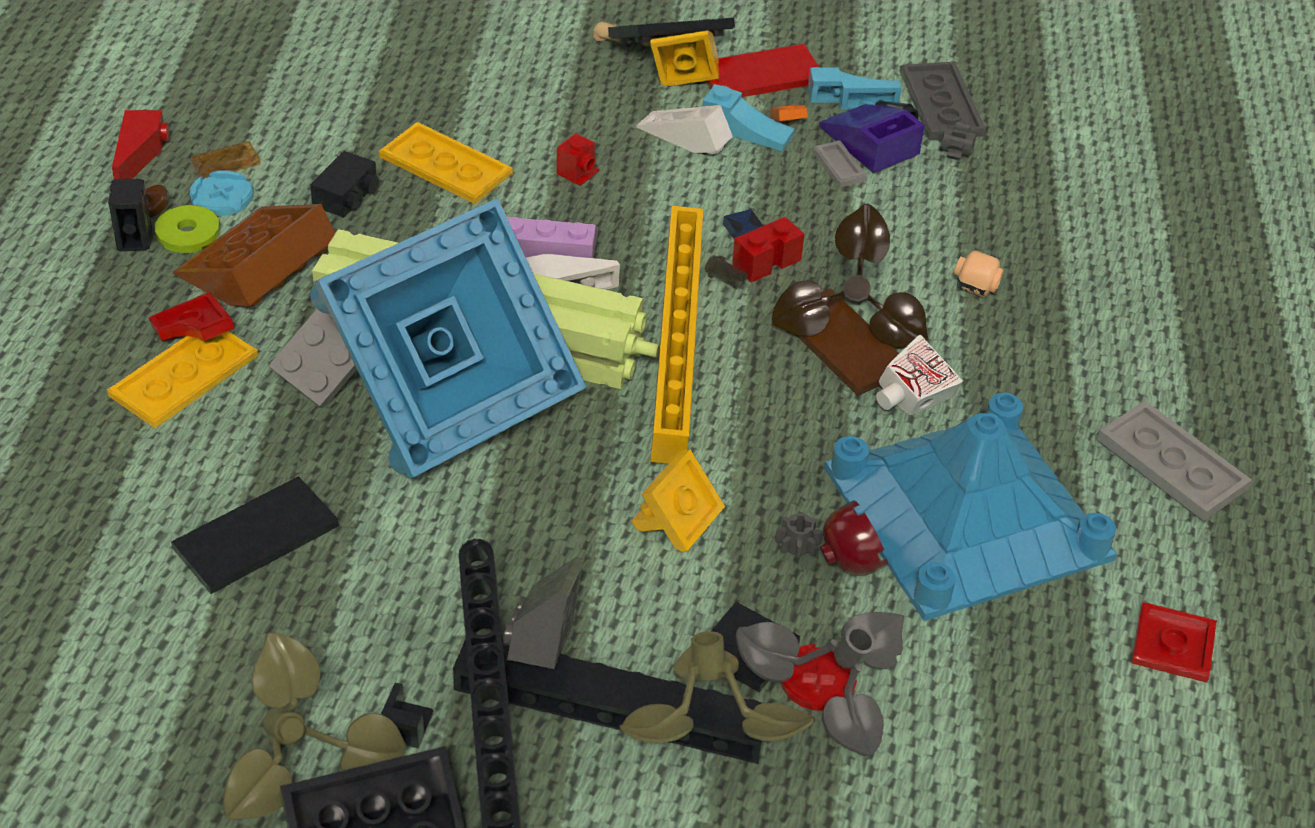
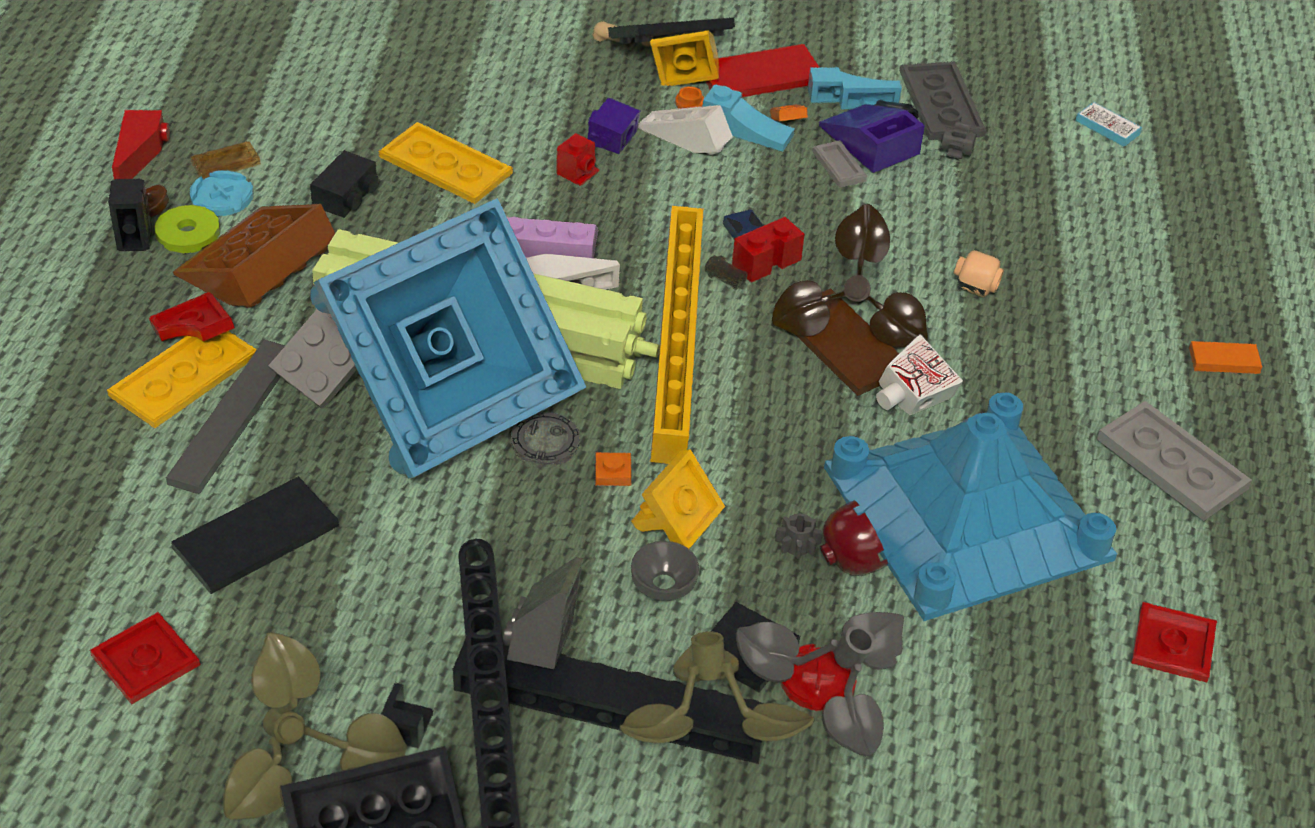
(144, 657): none -> red tile
(226, 421): none -> dark grey tile
(545, 440): none -> tile
(613, 125): none -> dark purple head
(613, 469): none -> orange plate
(664, 559): none -> dark grey piece
(689, 97): none -> orange plate
(1108, 124): none -> tile
(1225, 357): none -> orange tile

